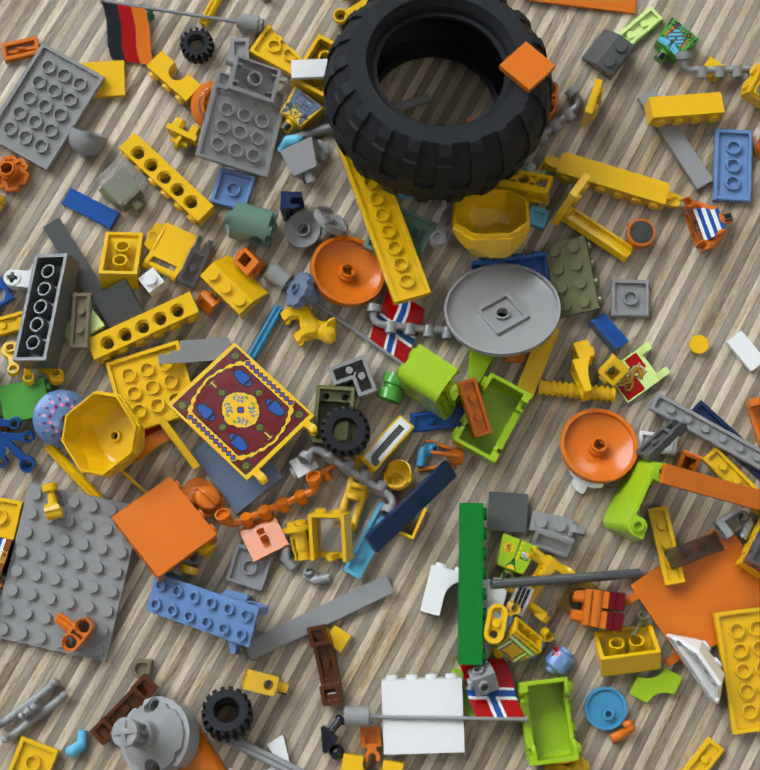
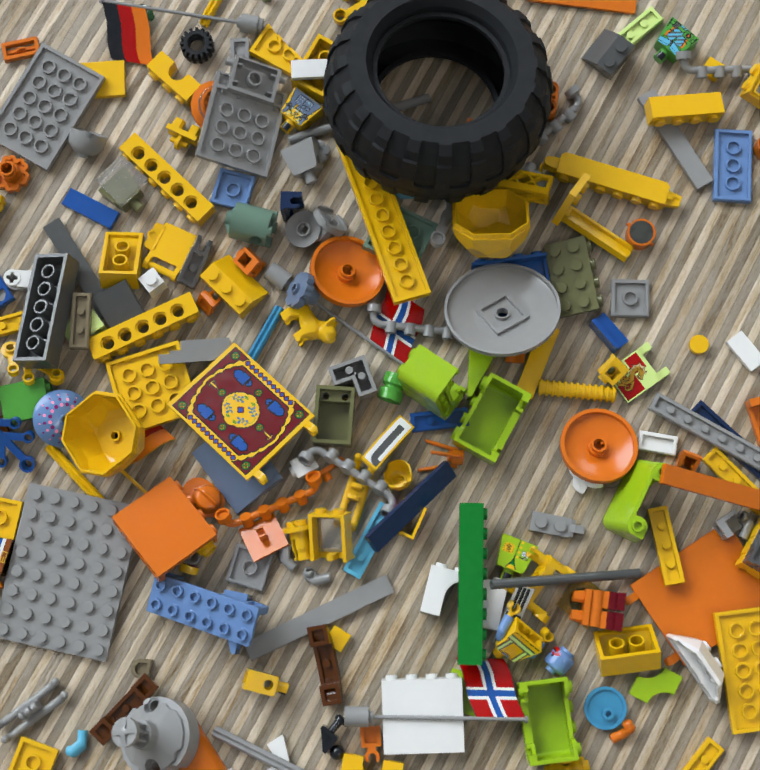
(52, 509): yellow leg -> none
(74, 630): orange beam -> none
(179, 443): yellow tile -> none
(222, 699): black tyre -> none
(288, 141): medium azure arm -> none
(345, 415): black tyre -> none
(424, 452): dark azure arm -> none
(474, 407): orange tile -> none
(482, 679): light grey brick -> none
(495, 624): yellow plate -> none
(507, 512): dark grey tile -> none
(527, 67): orange tile -> none
(538, 217): medium azure plate -> none
(552, 542): light grey tile -> none
(582, 358): yellow slope -> none
(593, 103): yellow plate -> none
(640, 622): olive hand -> none
(661, 440): dark grey hinge -> none
(693, 550): clear smoke tile -> none
(705, 223): torso -> none

